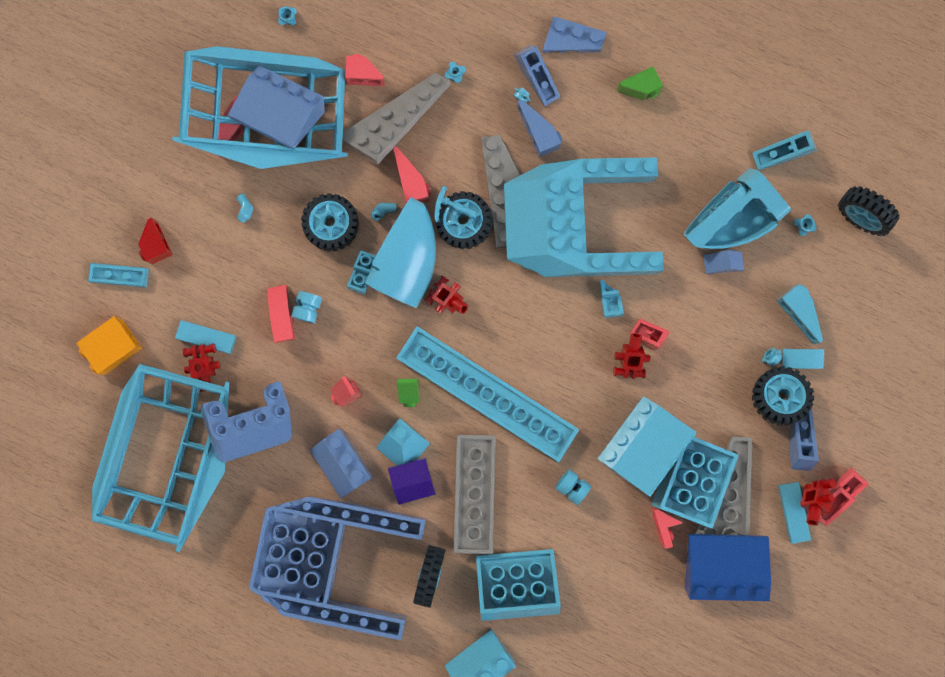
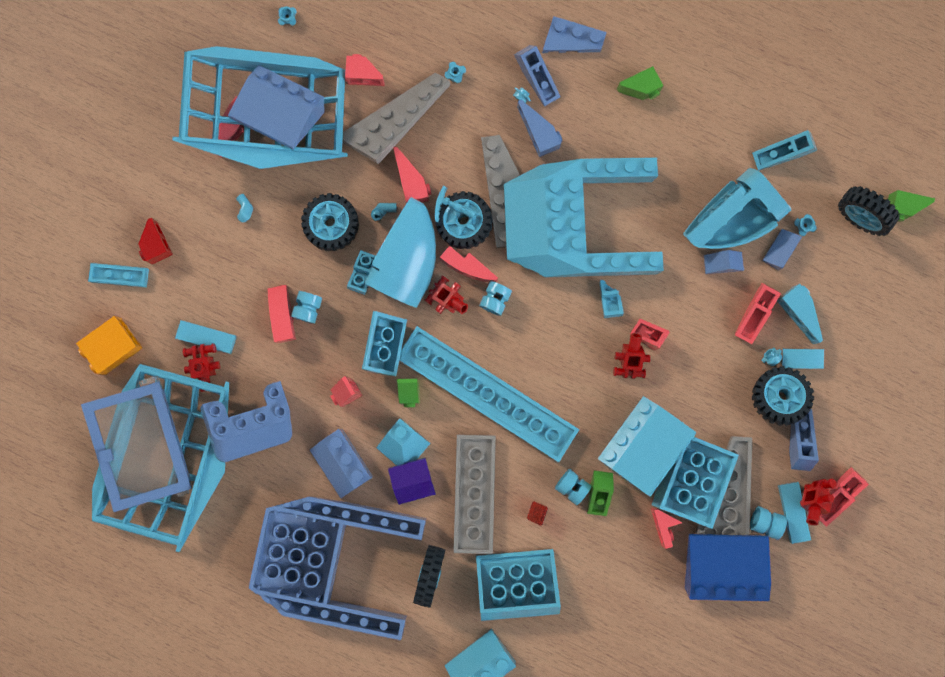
(137, 445): none -> door
(384, 344): none -> medium azure slope
(467, 266): none -> coral slope
(492, 304): none -> medium azure wheel
(537, 513): none -> clear red slope
(600, 493): none -> bright green slope
(757, 313): none -> coral slope
(771, 524): none -> medium azure wheel
(781, 249): none -> medium blue slope
(909, 203): none -> bright green slope

